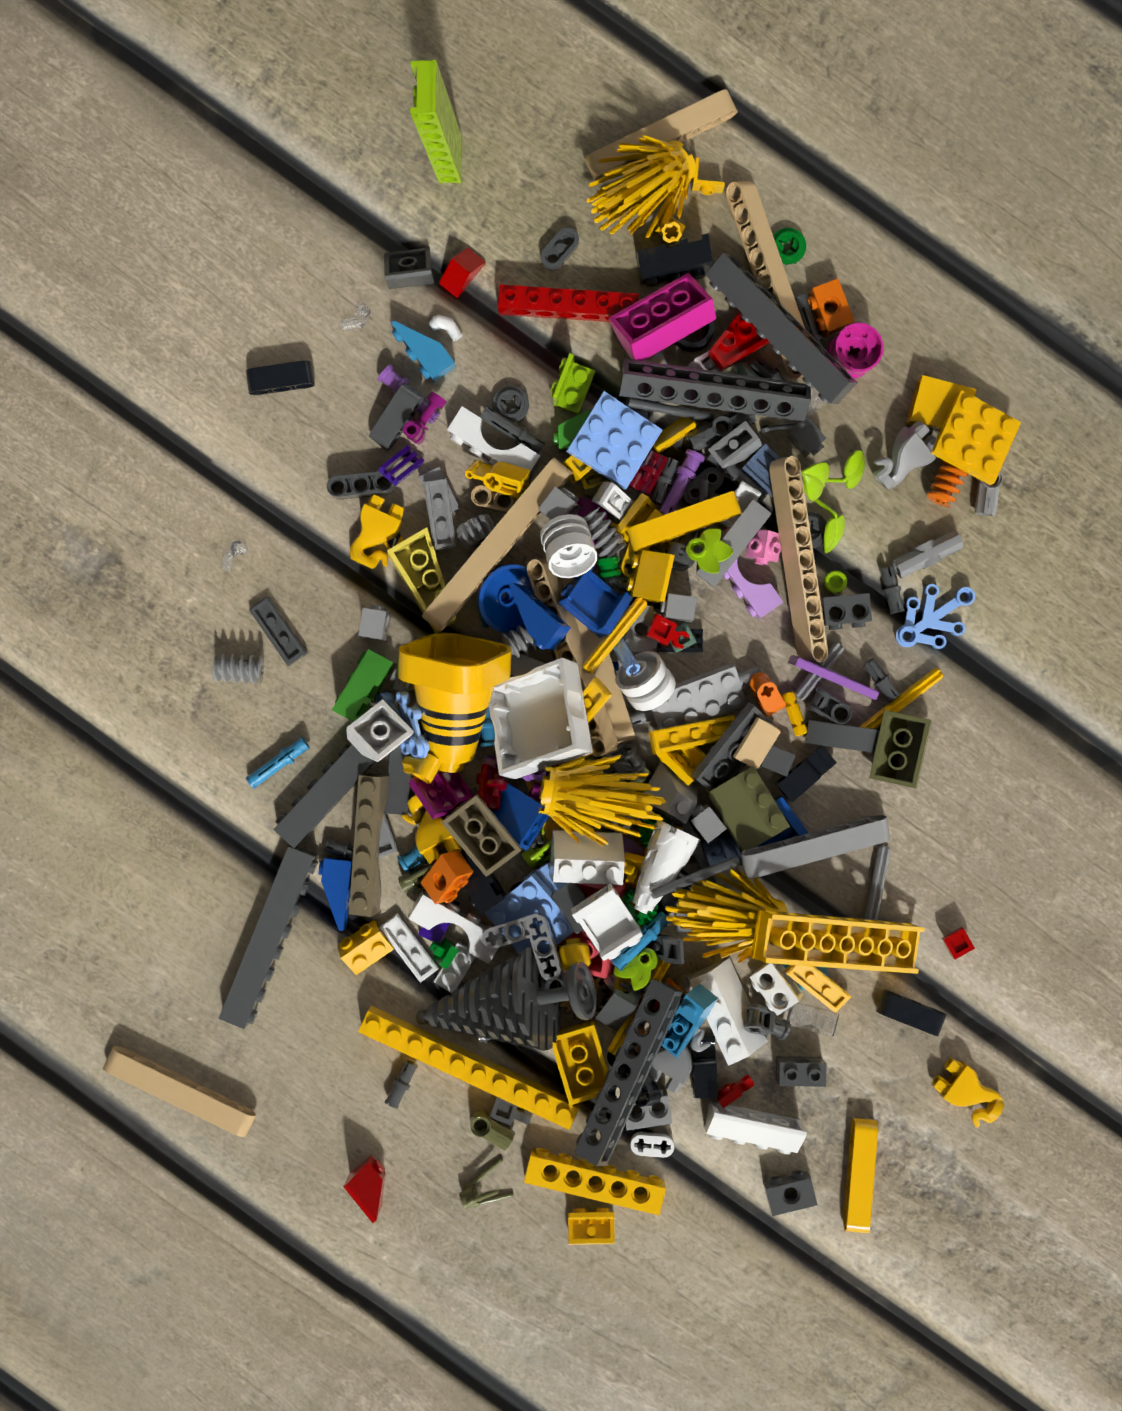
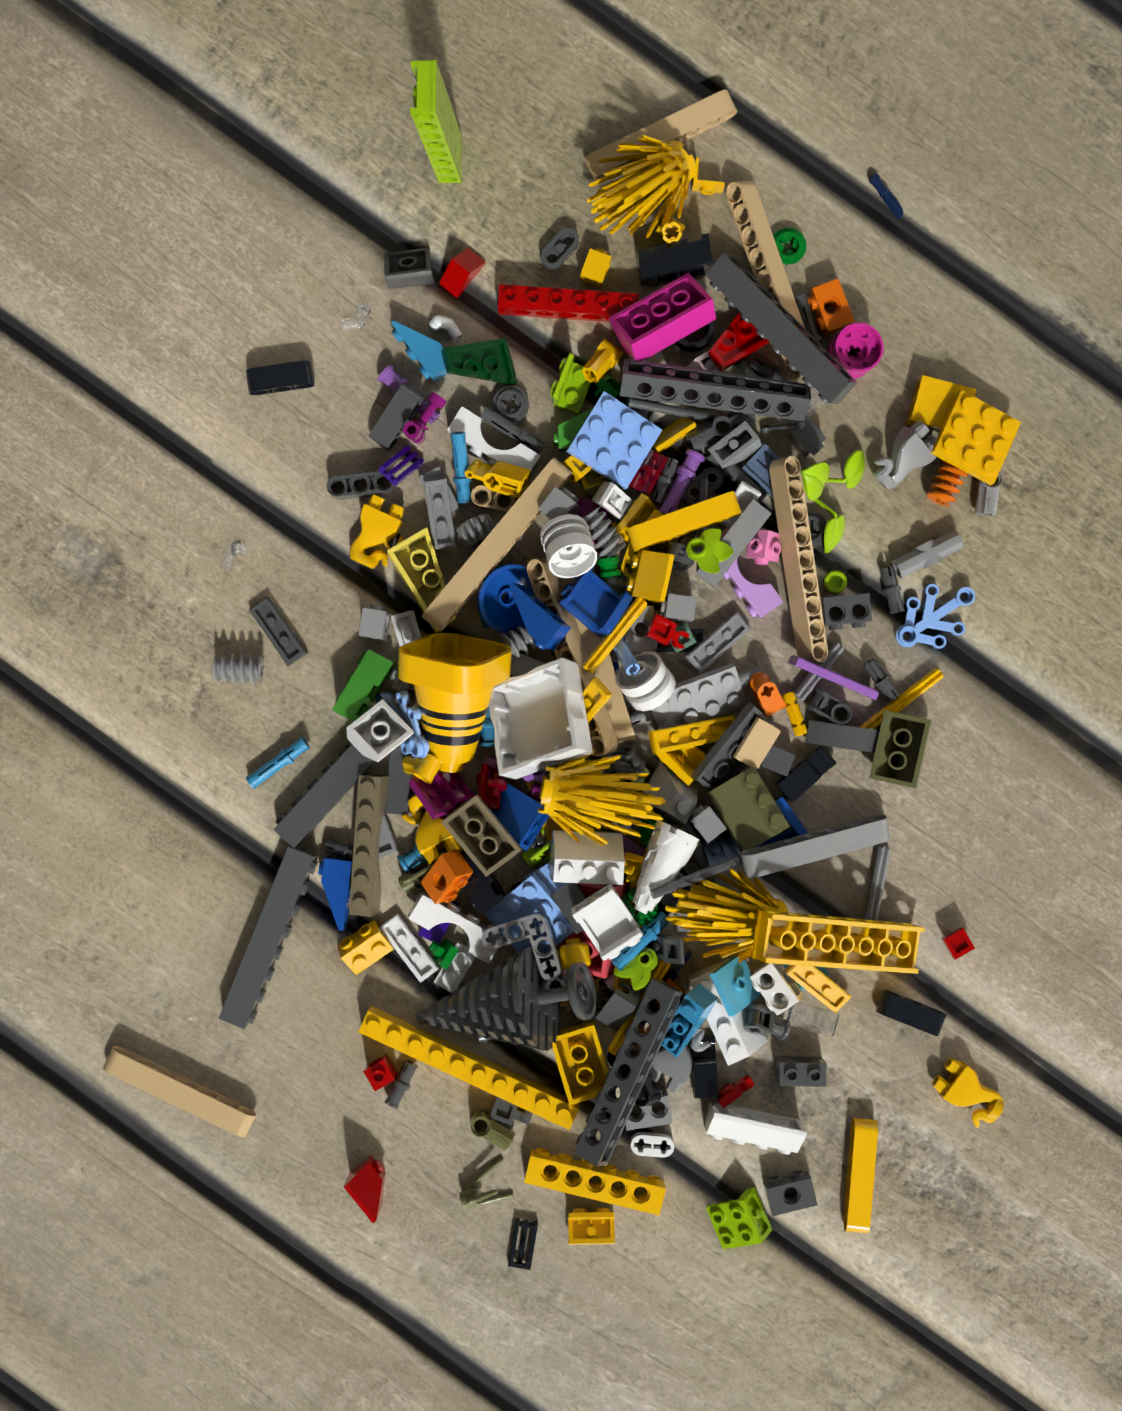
(380, 1072): none -> red brick
(406, 627): none -> white plate
(460, 465): none -> dark azure pin
(481, 361): none -> dark green wing
(525, 1224): none -> black tile
(596, 267): none -> yellow brick
(604, 358): none -> yellow piece
(608, 385): none -> green tile
(673, 975): none -> dark blue piece
(717, 642): none -> light grey tile
(734, 985): none -> medium azure plate
(740, 1220): none -> lime bracket
(887, 197): none -> dark blue piece

